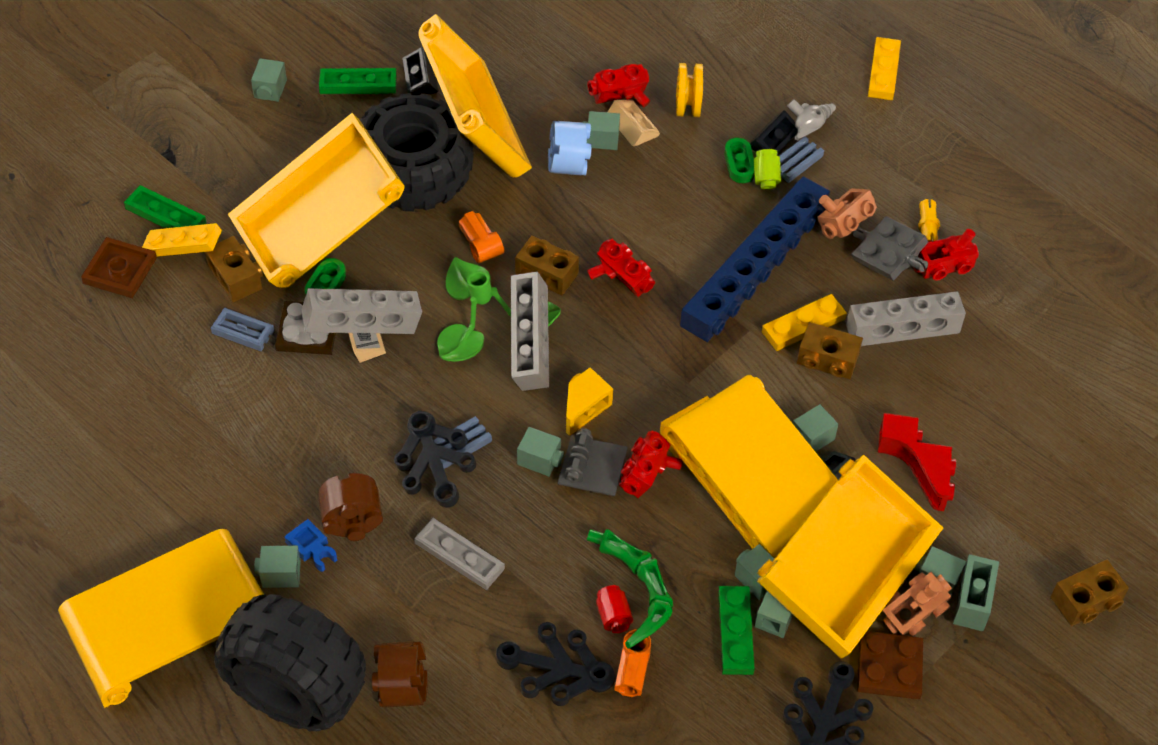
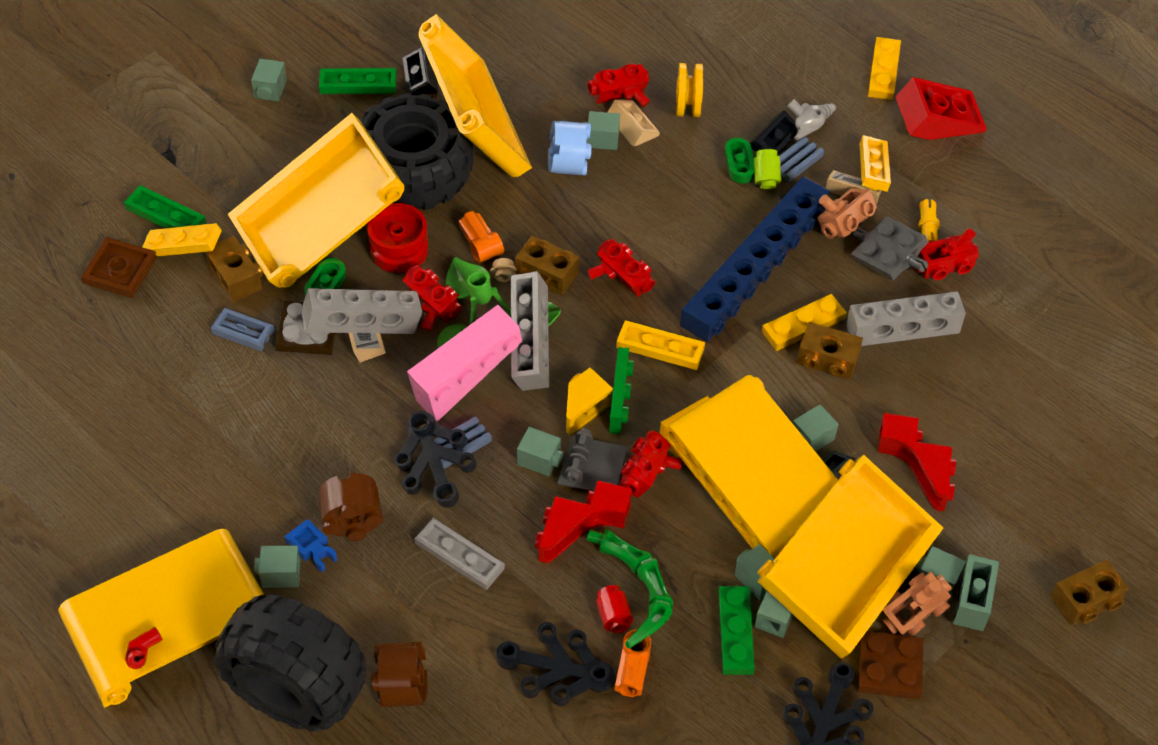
(139, 646): none -> red arm
(398, 238): none -> red wheel
(436, 299): none -> red brick
(463, 361): none -> bright pink wedge
(503, 269): none -> tan plate
(571, 519): none -> red arch
(621, 390): none -> green plate
(661, 345): none -> yellow plate
(840, 183): none -> tan slope
(874, 163): none -> yellow plate
(939, 110): none -> red slope

